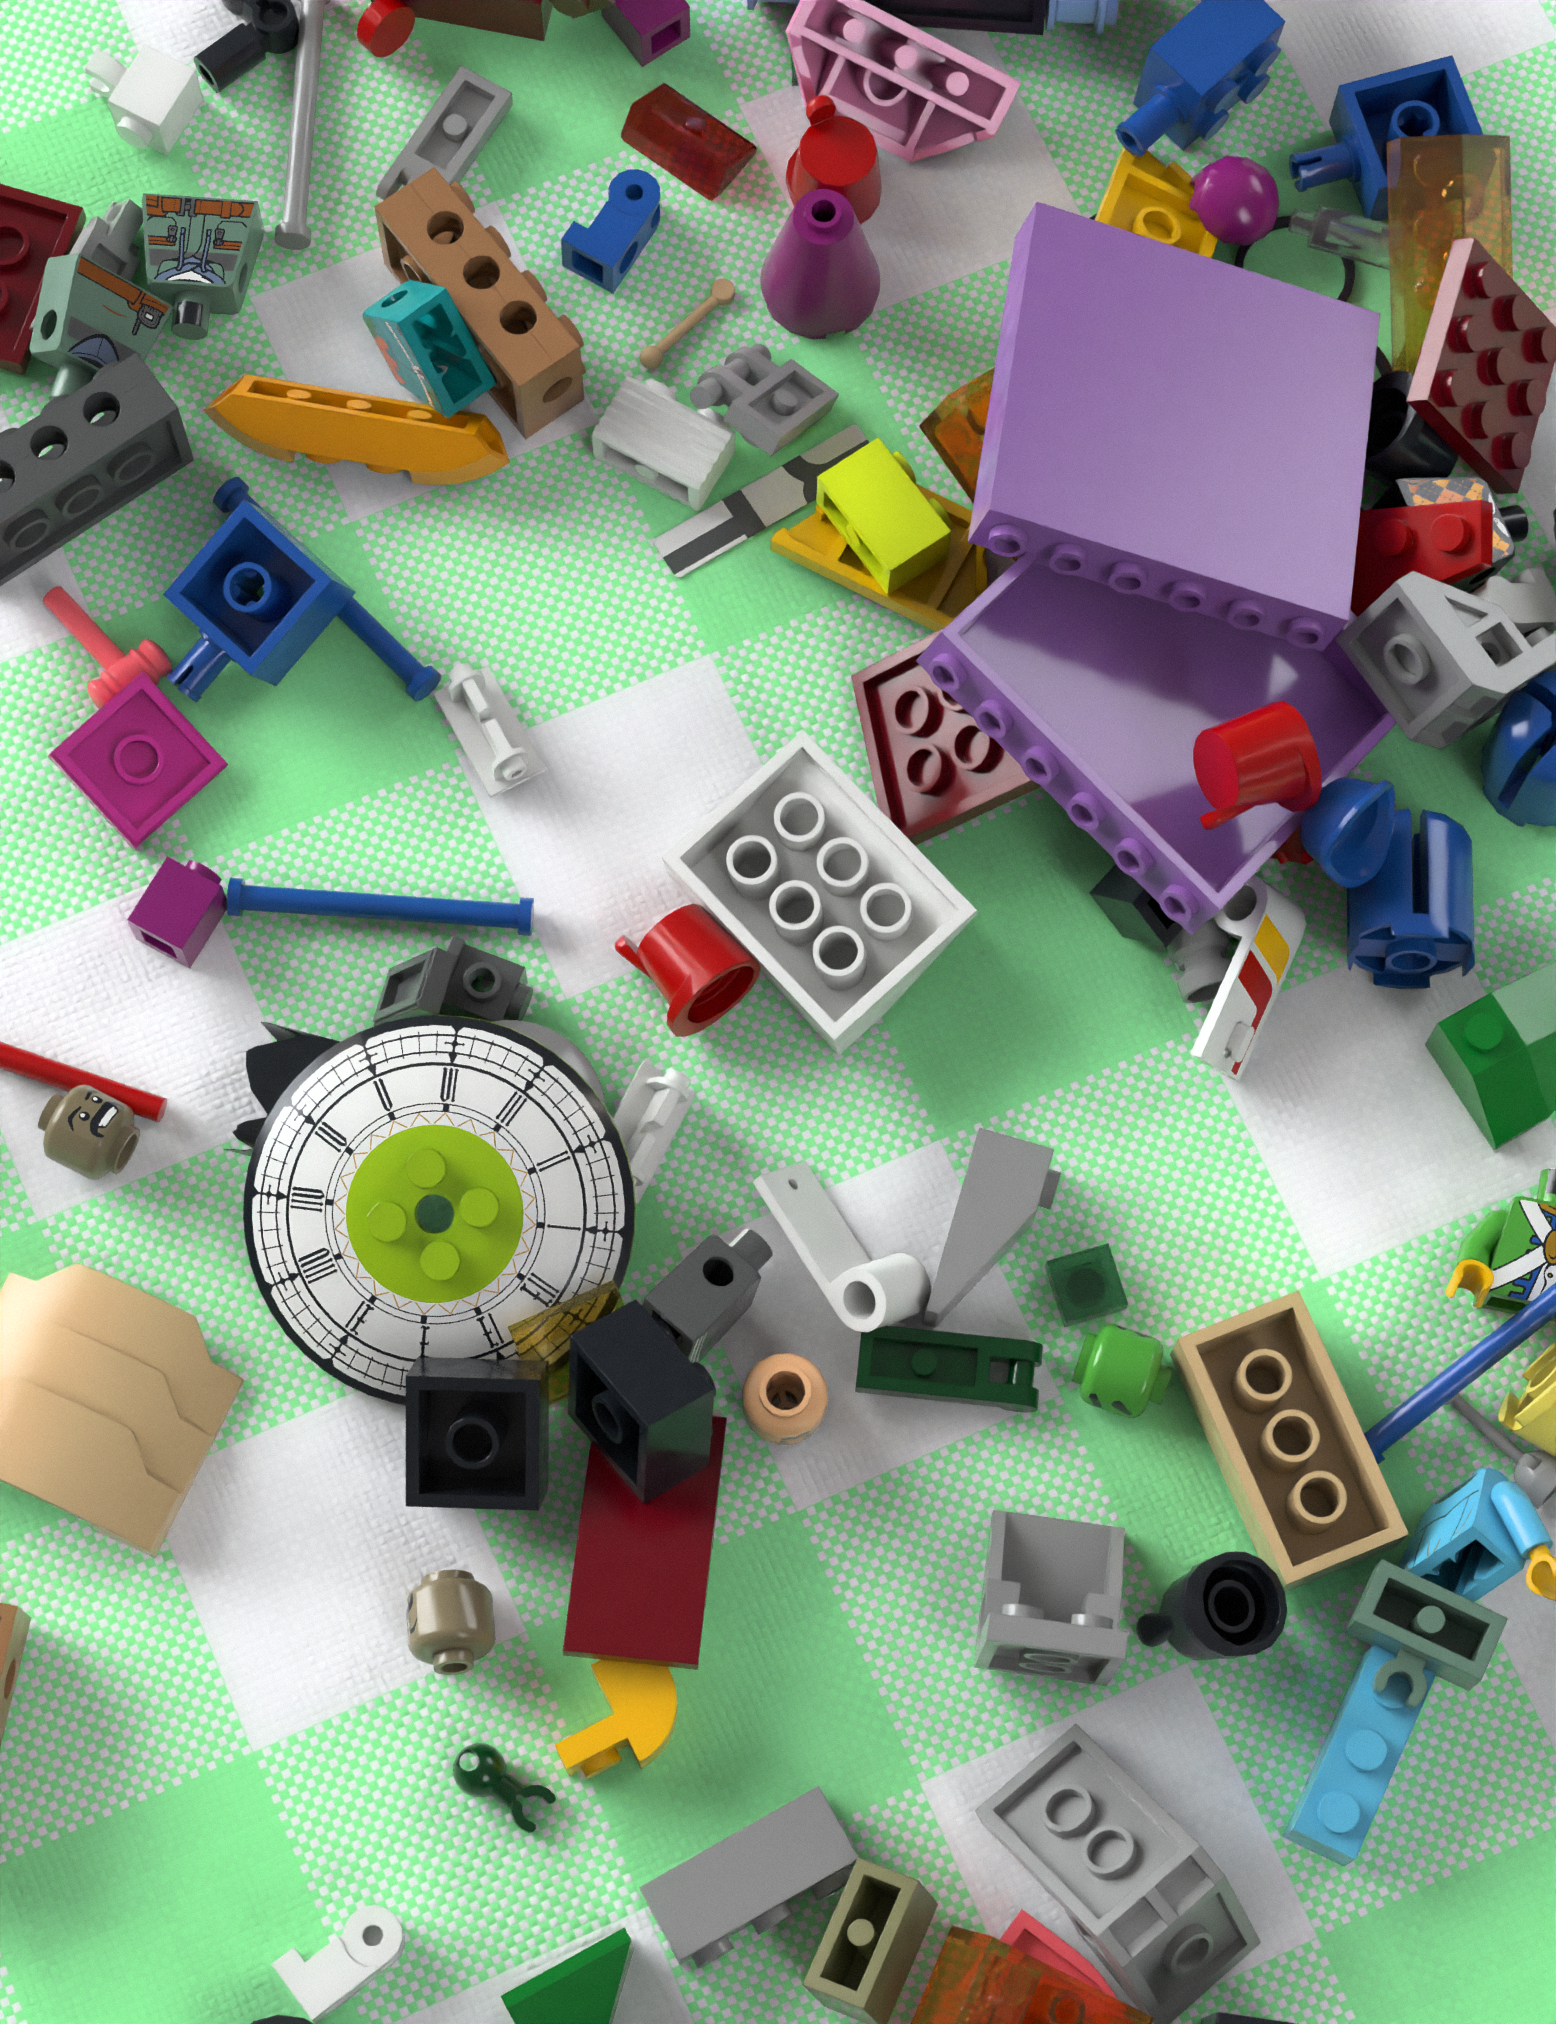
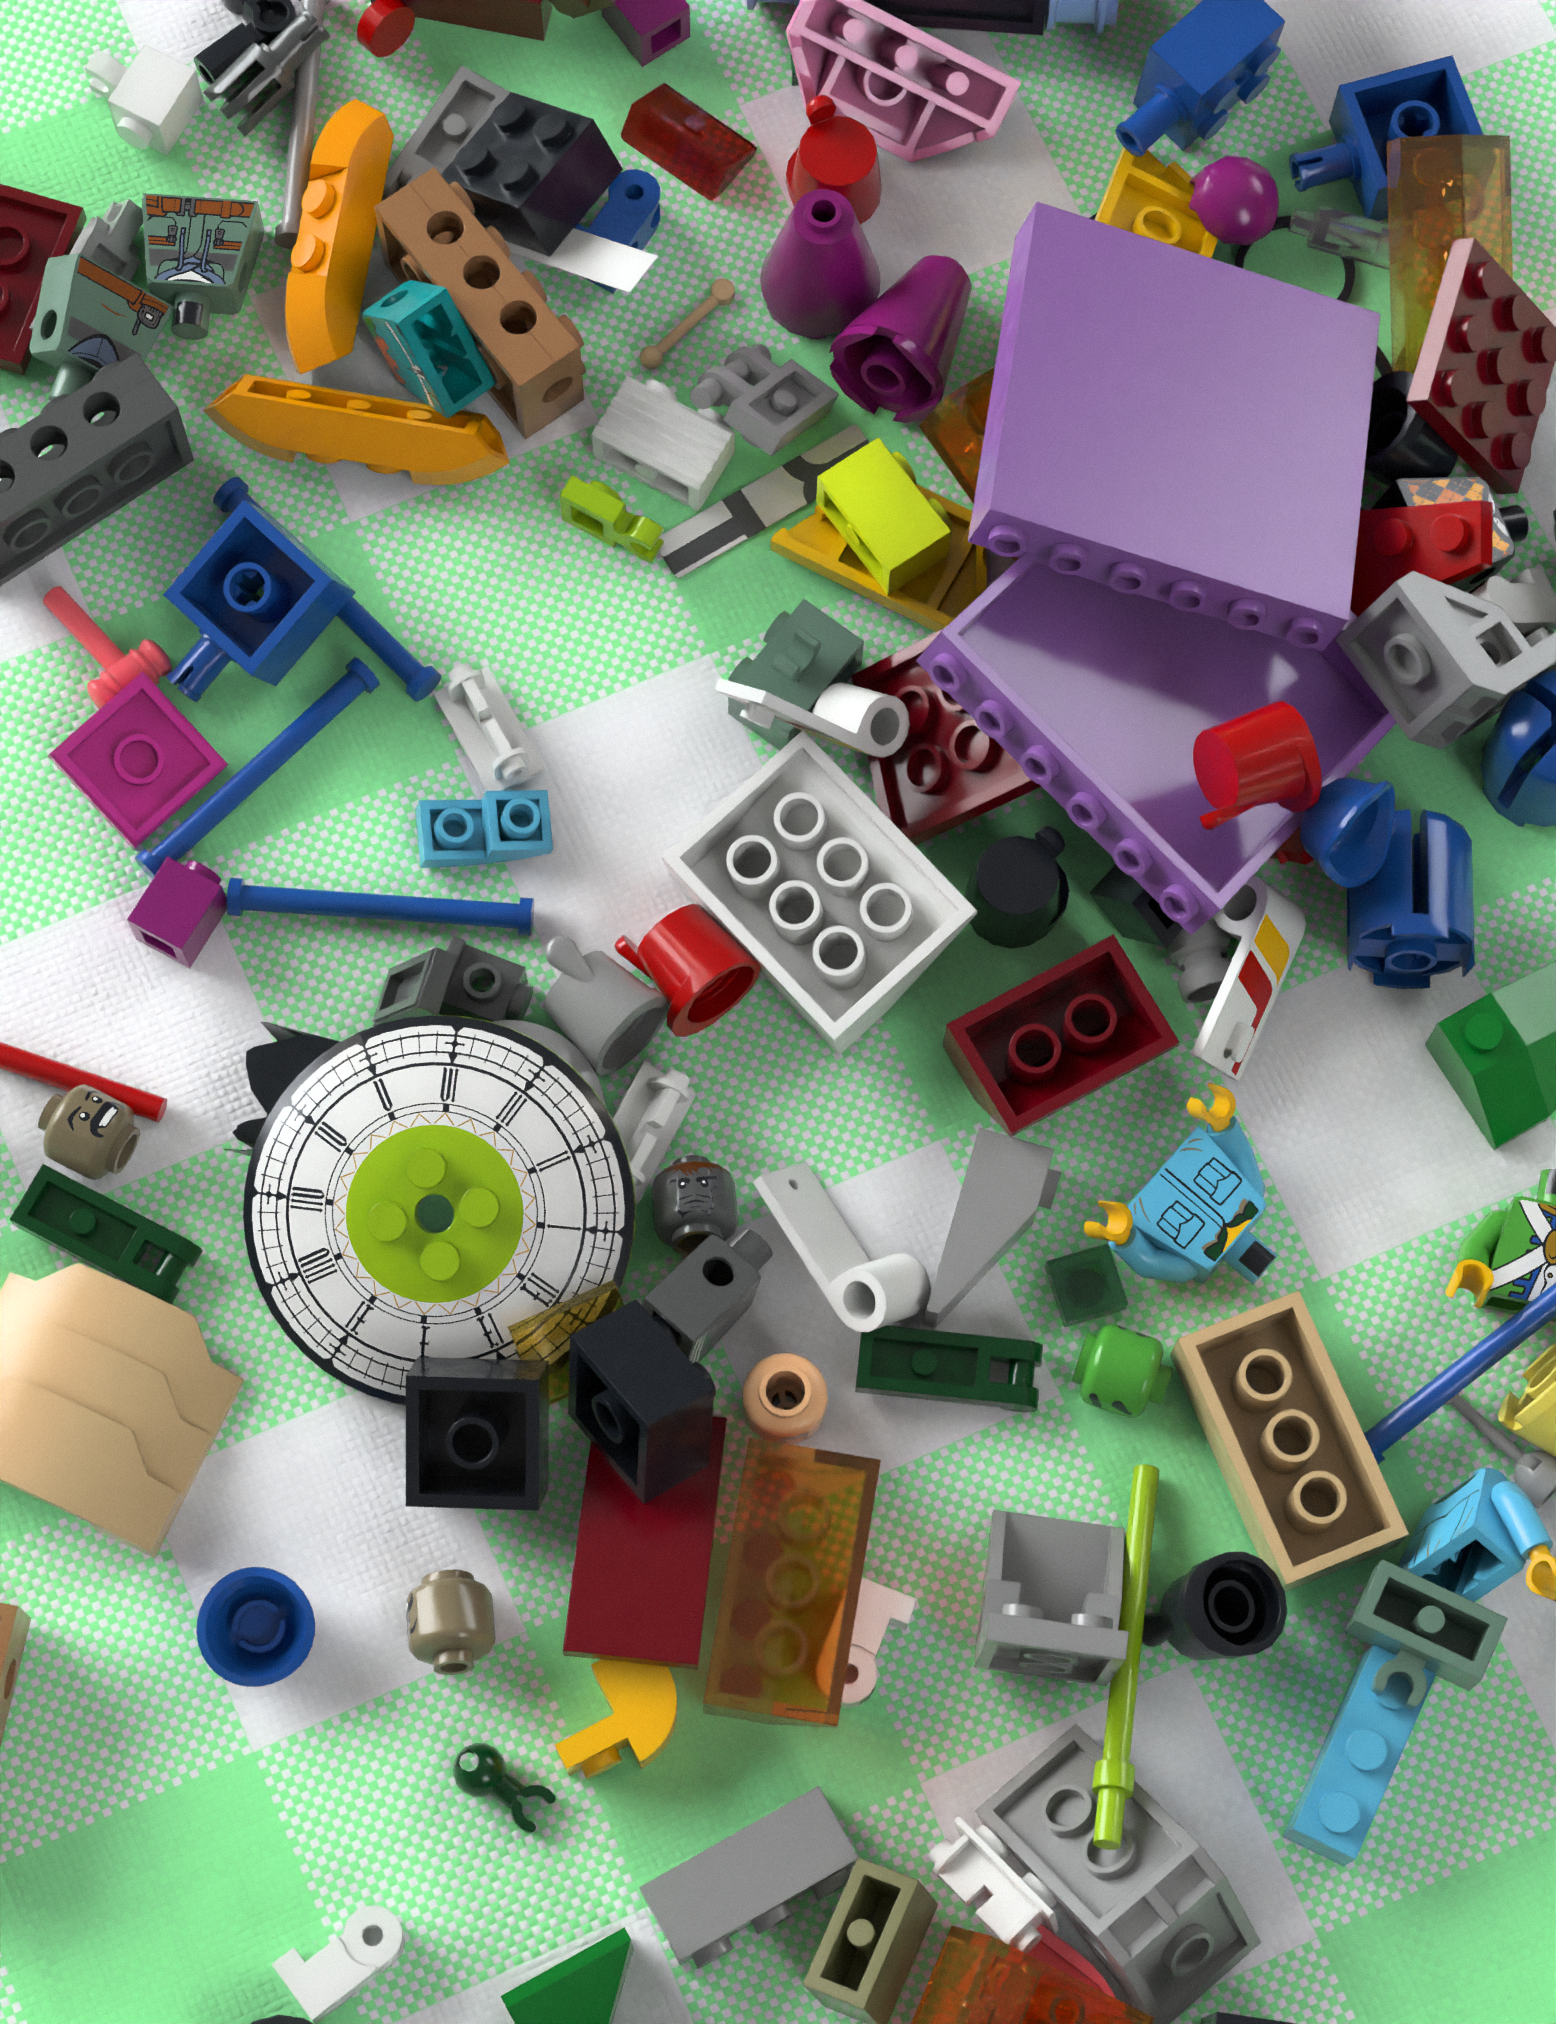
(103, 1233): none -> dark green plate
(255, 1627): none -> blue helmet
(261, 767): none -> blue bar
(274, 64): none -> dark grey arm
(336, 235): none -> light orange brick
(485, 830): none -> medium azure slope
(534, 171): none -> black brick
(595, 259): none -> white sticker
(601, 1006): none -> light grey hat
(603, 515): none -> lime plate
(693, 1203): none -> dark grey head
(791, 1585): none -> clear orange slope
(797, 664): none -> sand green brick
(841, 716): none -> white door
(875, 1611): none -> white leg
(905, 341): none -> magenta cone
(1016, 1903): none -> white hinge
(1019, 889): none -> black hat
(1058, 1037): none -> dark red slope
(1113, 1773): none -> lime bar
(1195, 1206): none -> medium azure torso

